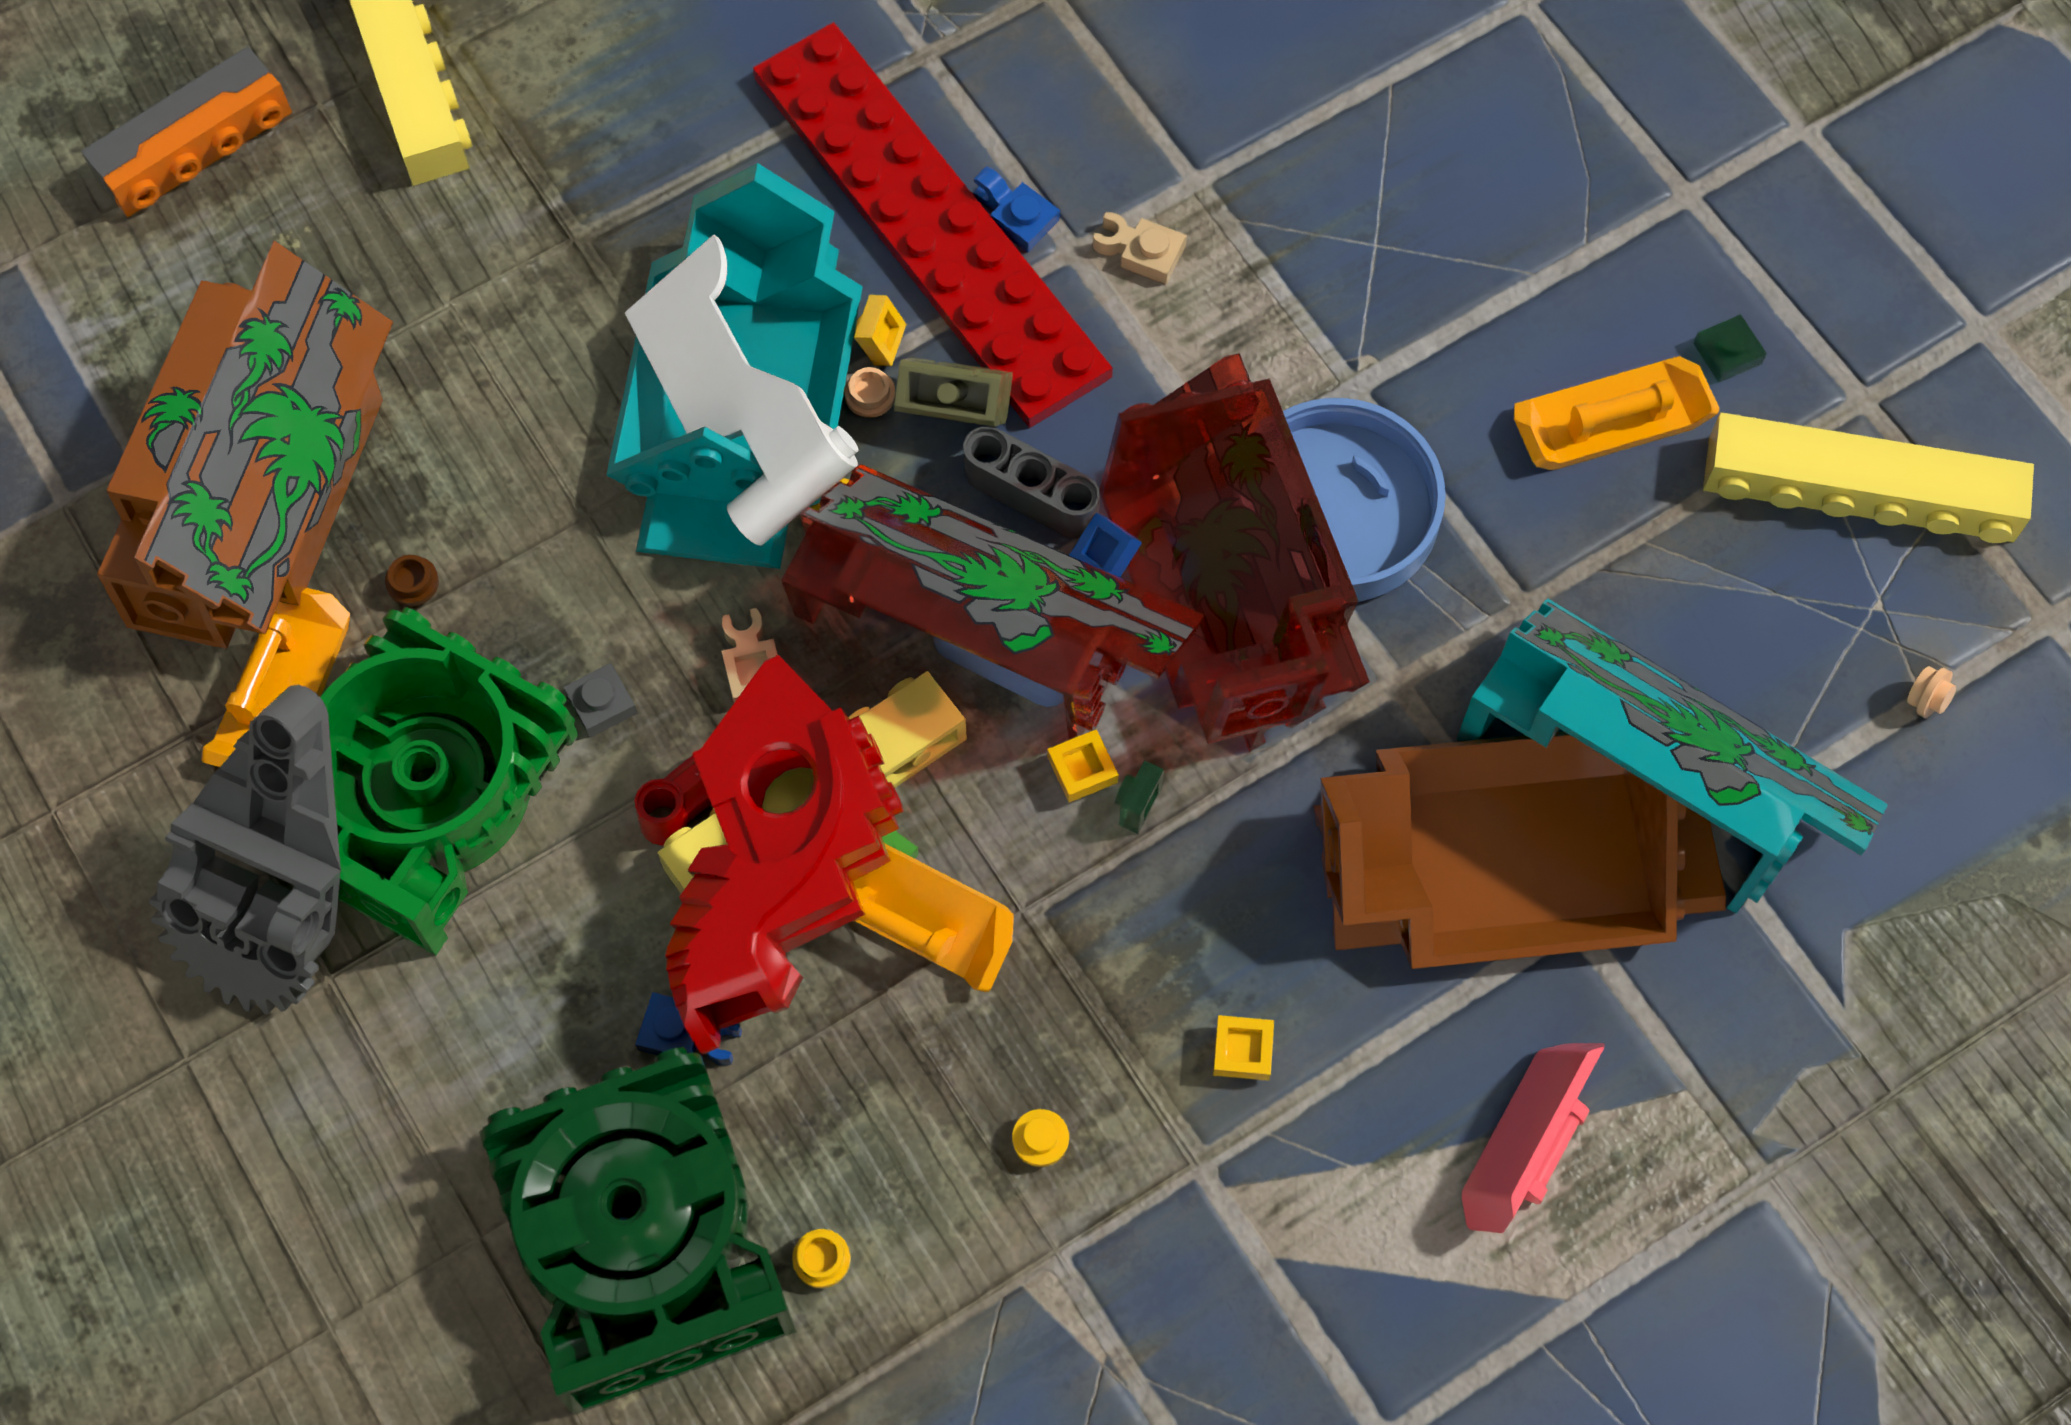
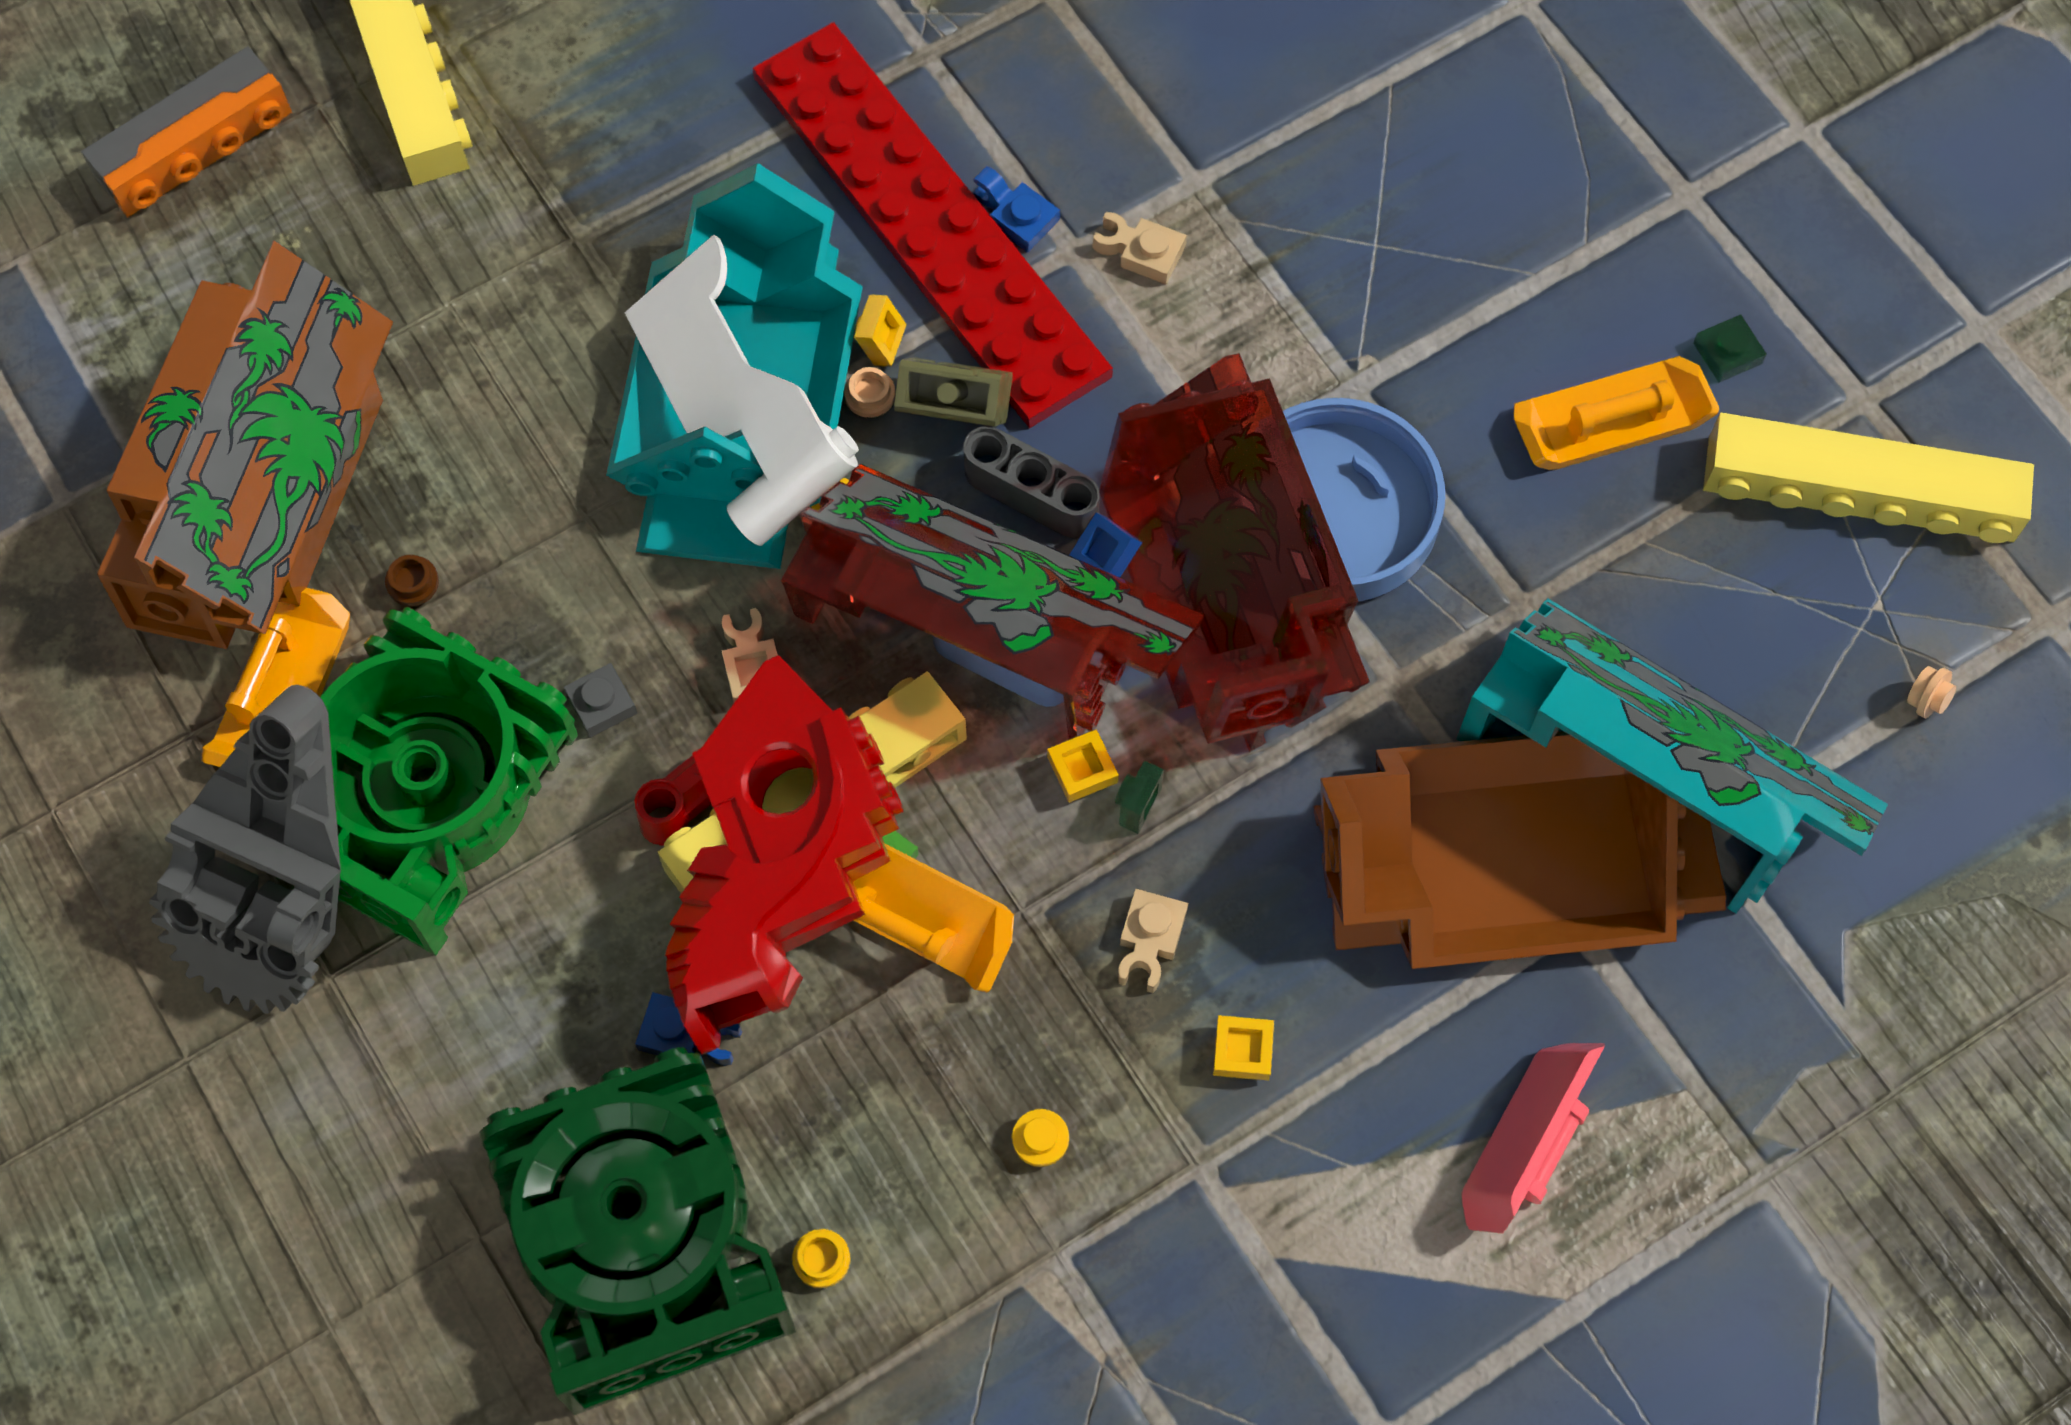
(1152, 931): none -> tan plate

